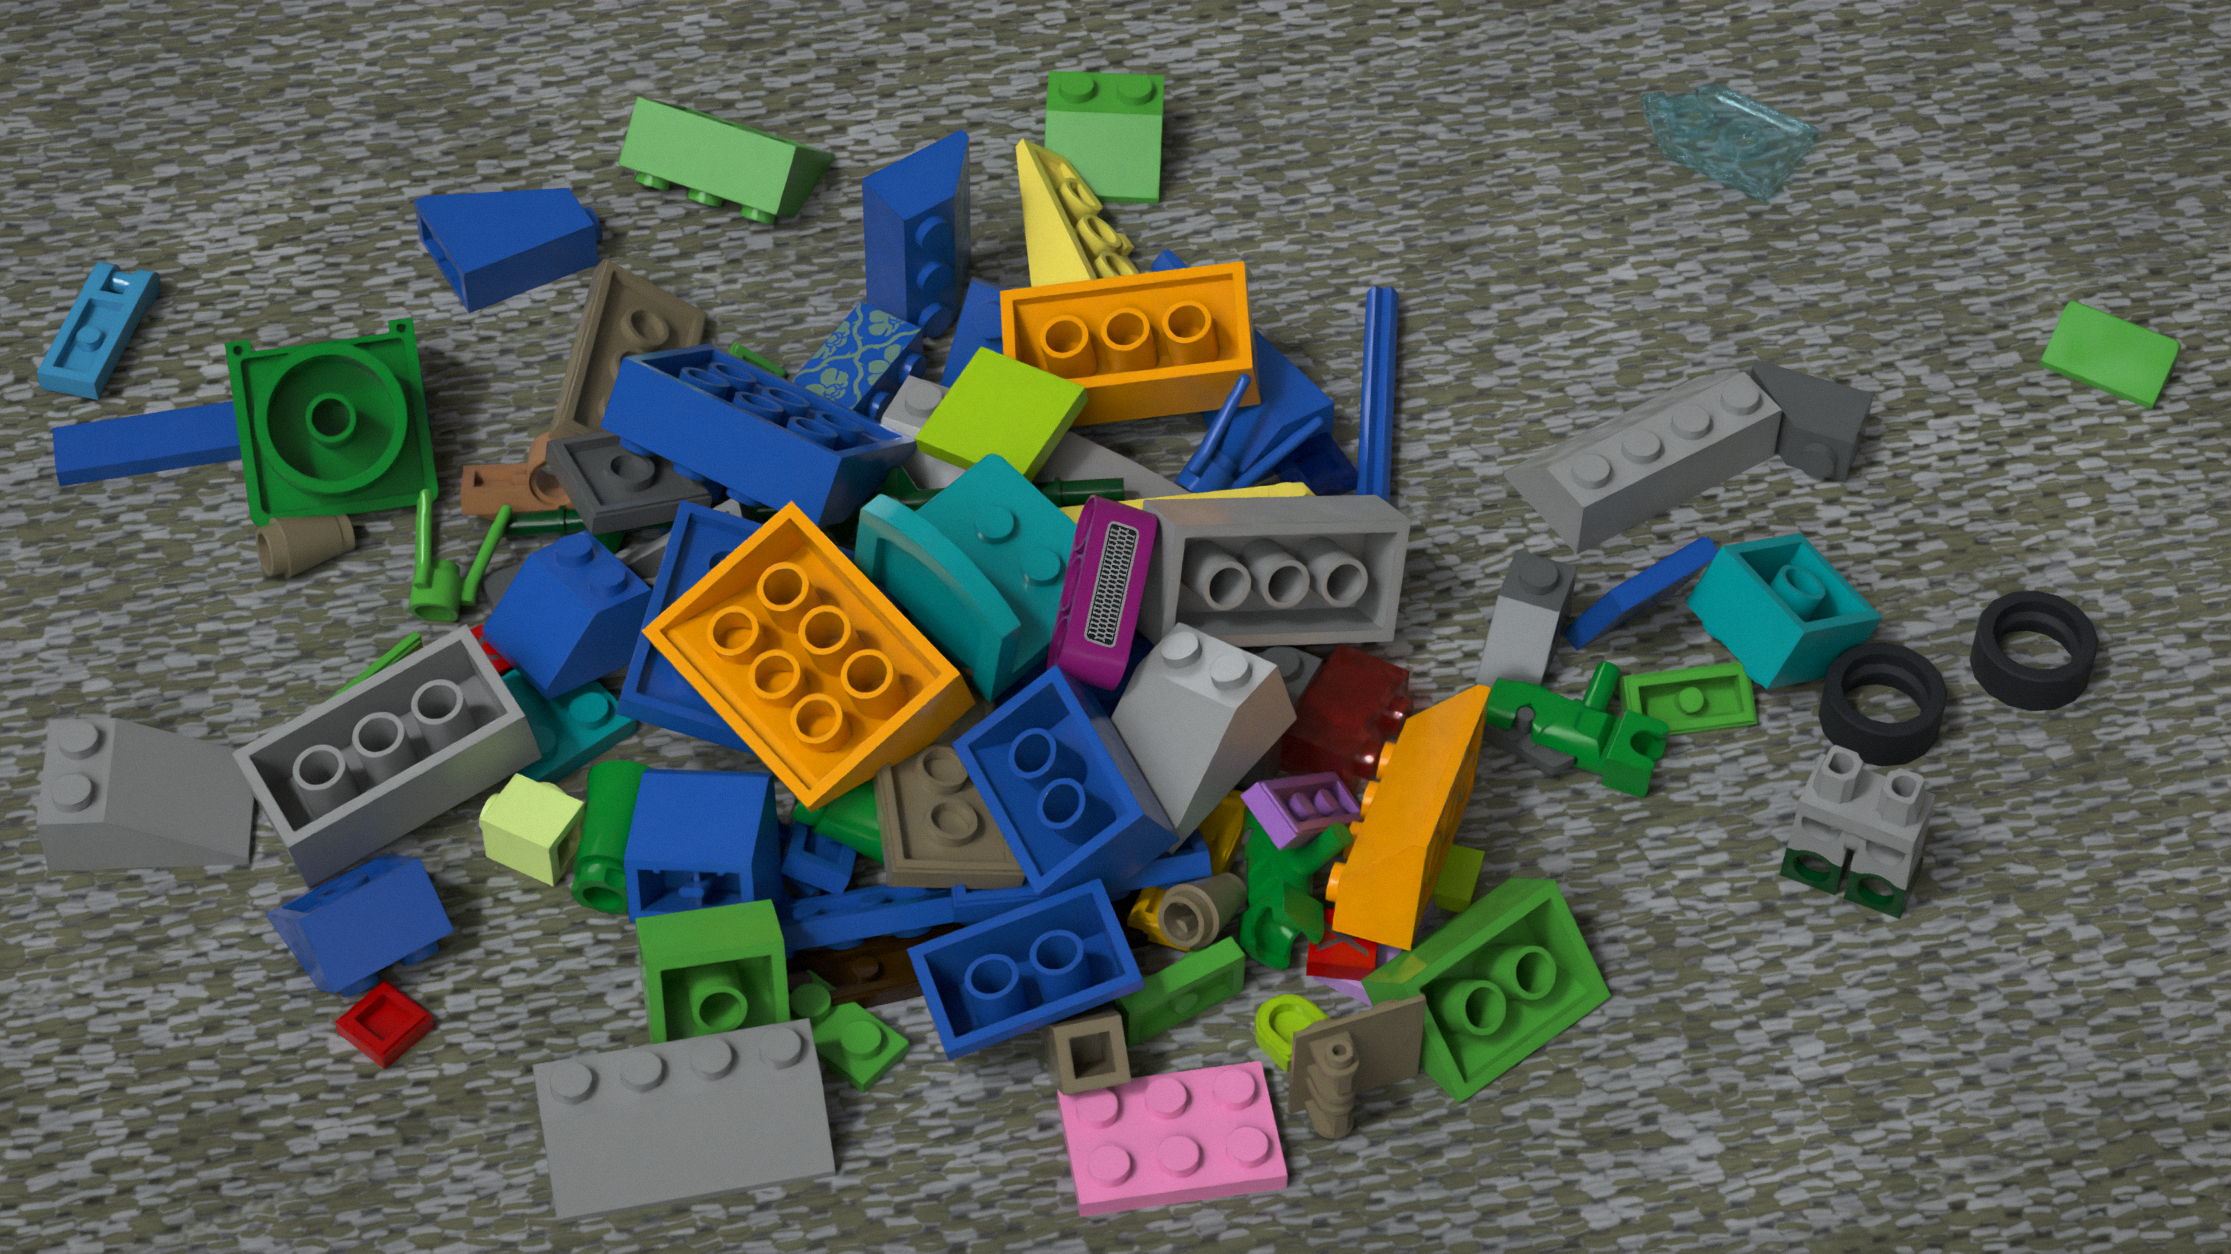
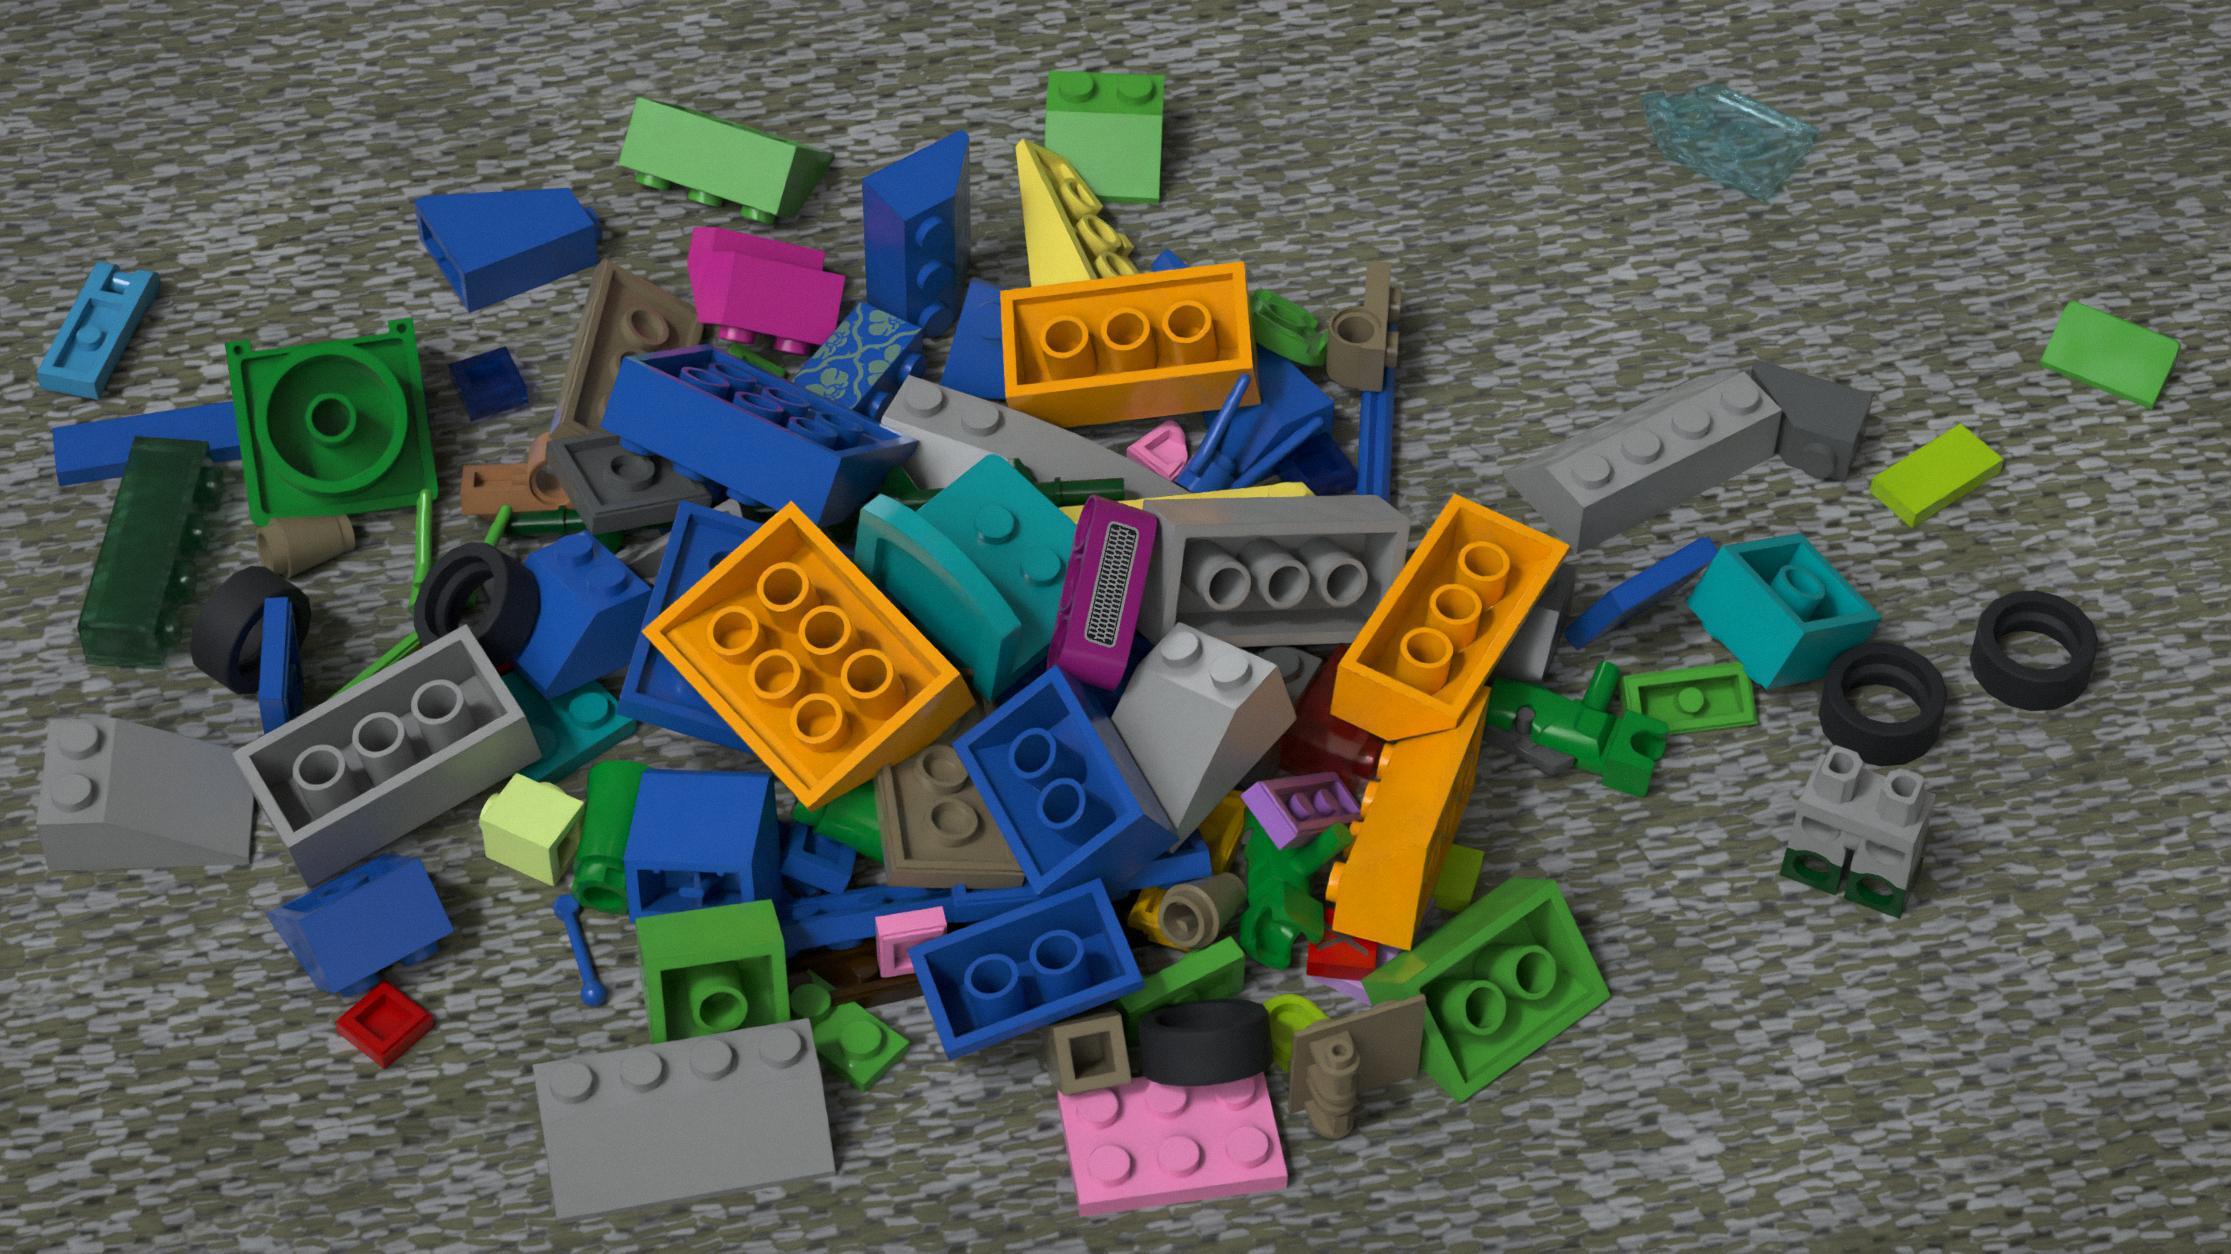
(150, 553): none -> clear green brick
(222, 633): none -> black tyre
(280, 667): none -> blue tile
(454, 581): none -> black tyre
(488, 383): none -> clear blue plate
(567, 909): none -> blue hinge
(763, 289): none -> dark pink piece
(902, 931): none -> bright pink tile
(1002, 411): lime tile -> none
(1161, 450): none -> bright pink tile
(1205, 1042): none -> black tyre
(1287, 329): none -> bright green tile
(1359, 335): none -> dark tan plate
(1444, 622): none -> light orange slope
(1936, 475): none -> lime tile

